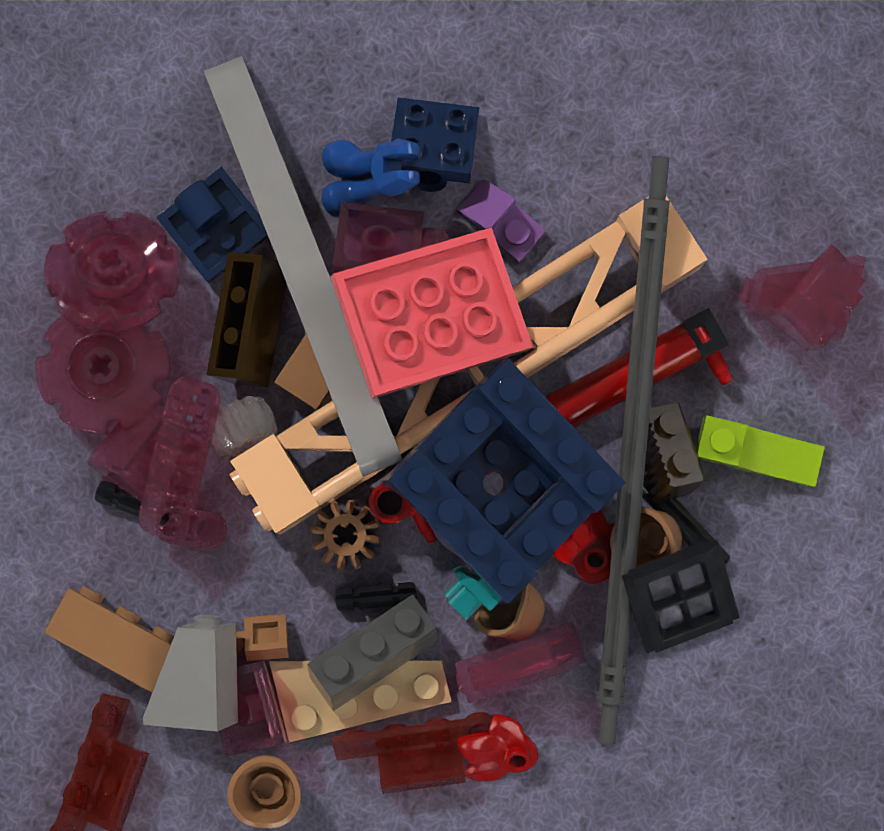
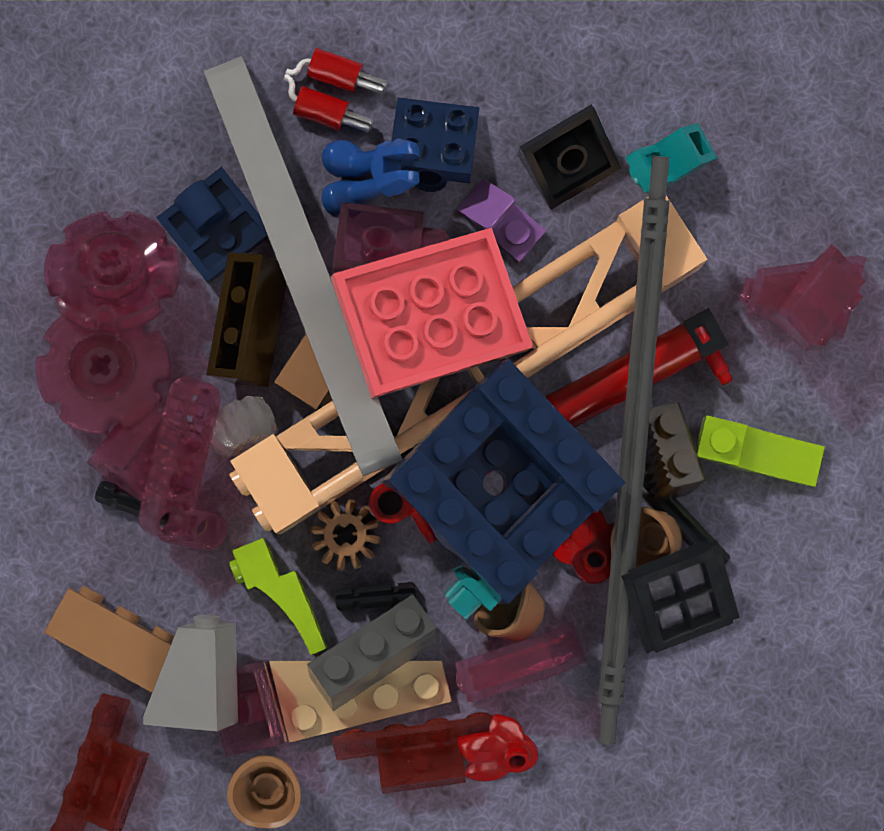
(257, 568): none -> lime slope
(264, 637): medium nougat plate -> none
(325, 108): none -> red piece
(569, 157): none -> black slope
(687, 151): none -> teal brick

